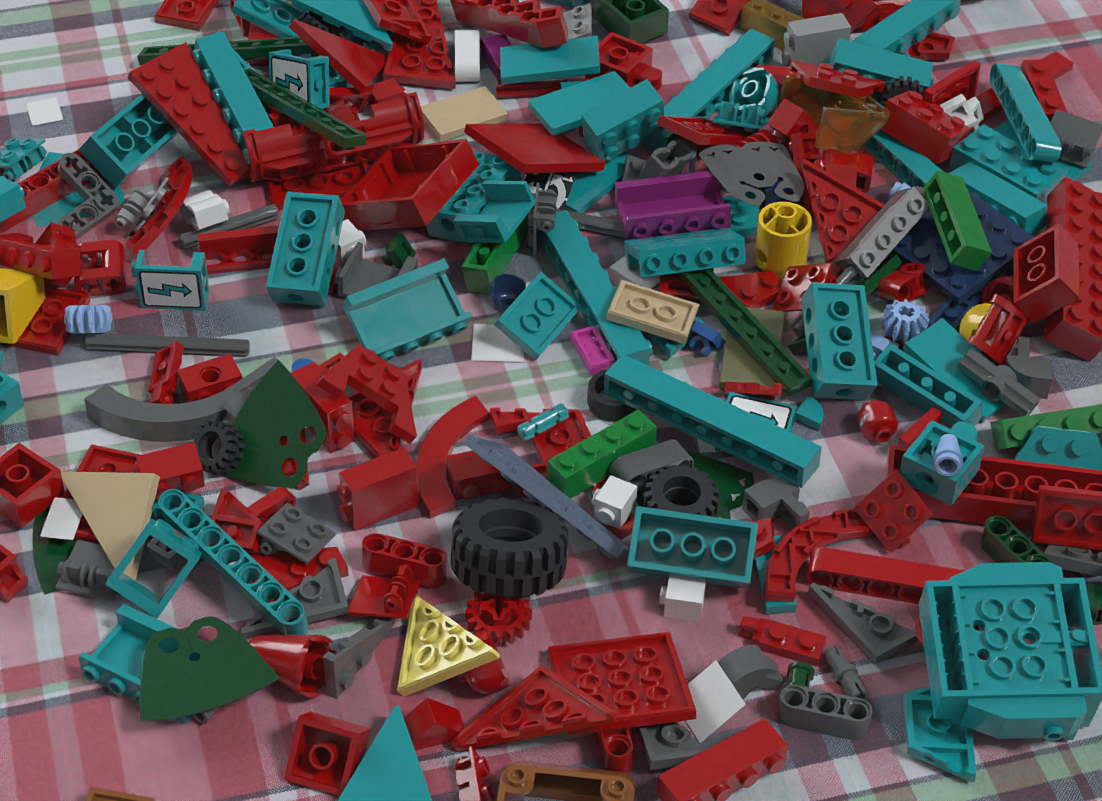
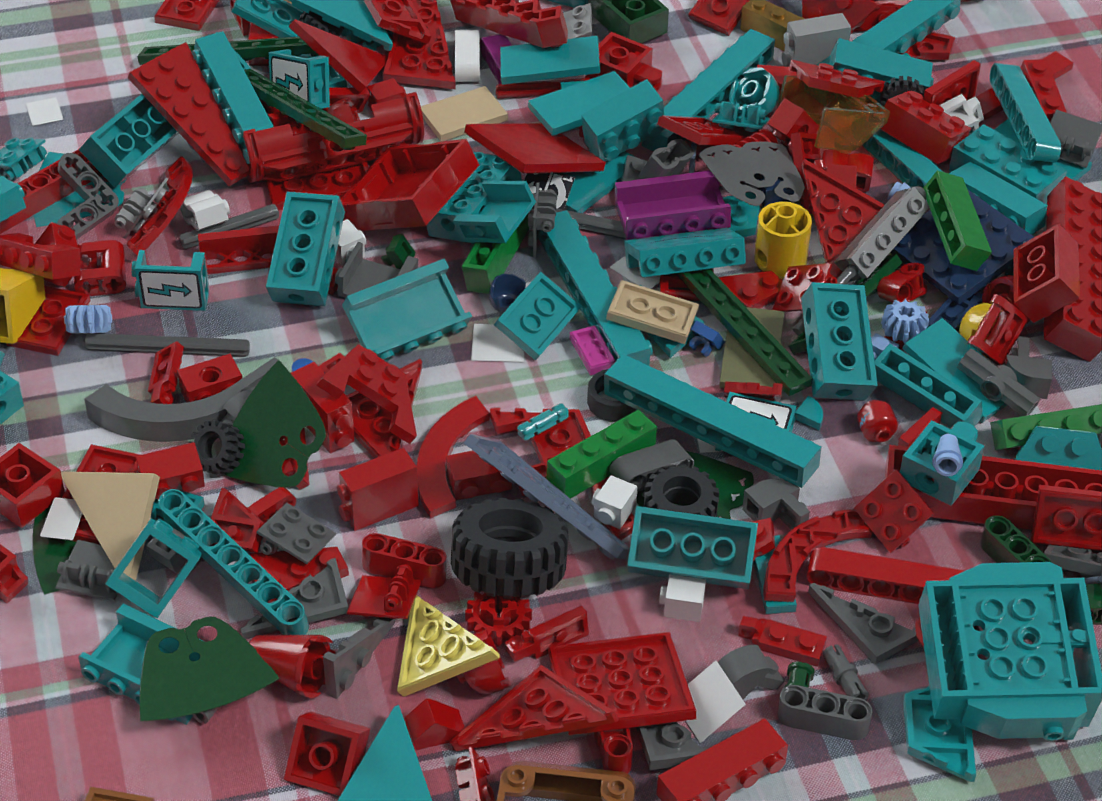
(556, 631): none -> red hinge

